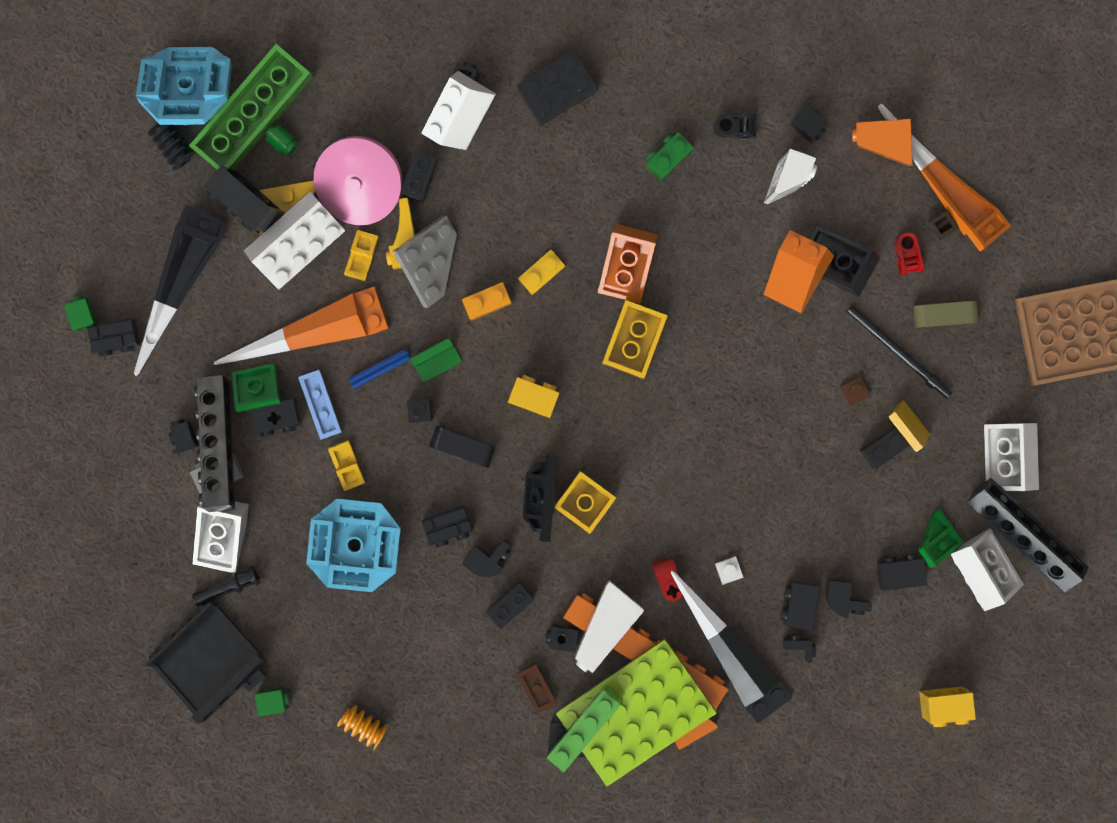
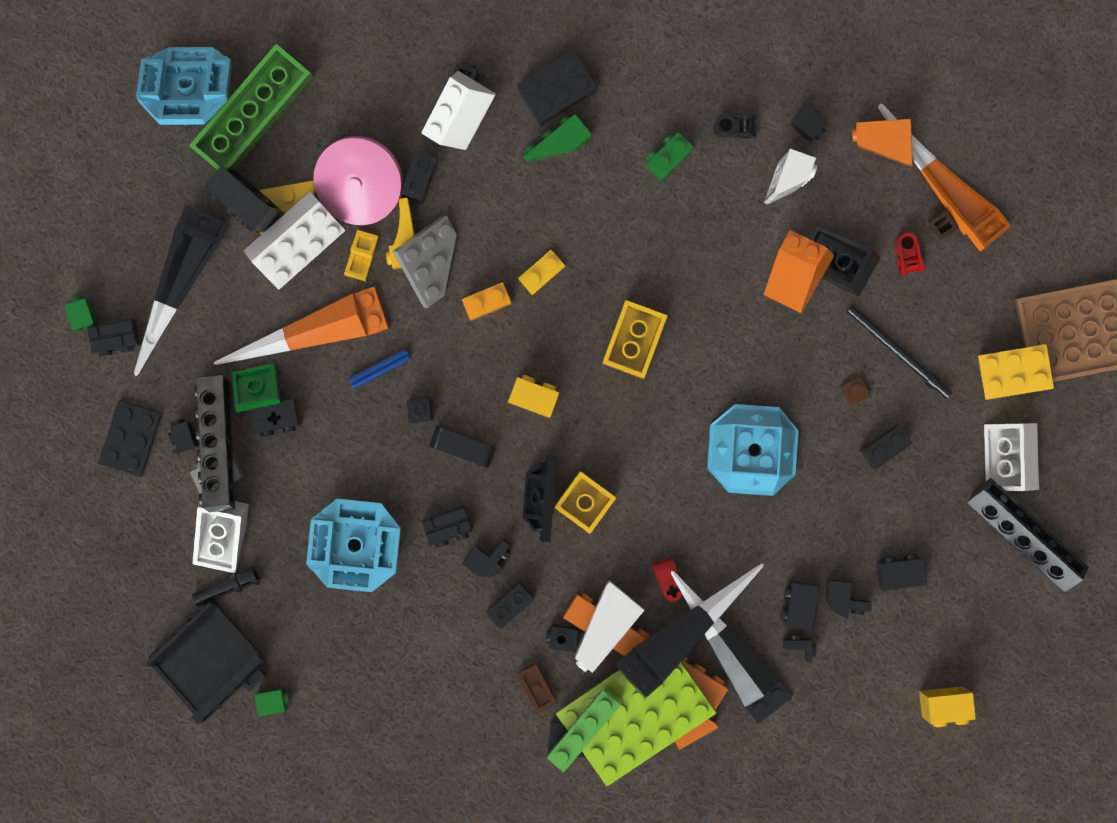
(129, 438): none -> black plate
(171, 145): black piece -> none
(281, 139): green brick -> none
(320, 404): light blue plate -> none
(346, 465): yellow slope -> none
(362, 726): light orange piece -> none
(436, 360): green panel -> none
(563, 140): none -> green slope
(627, 263): orange slope -> none
(661, 653): none -> black plate
(728, 570): white plate -> none
(729, 445): none -> medium azure piece
(909, 425): yellow tile -> none
(939, 539): green wing -> none
(946, 314): olive beam -> none
(987, 570): white slope -> none
(1016, 371): none -> yellow brick

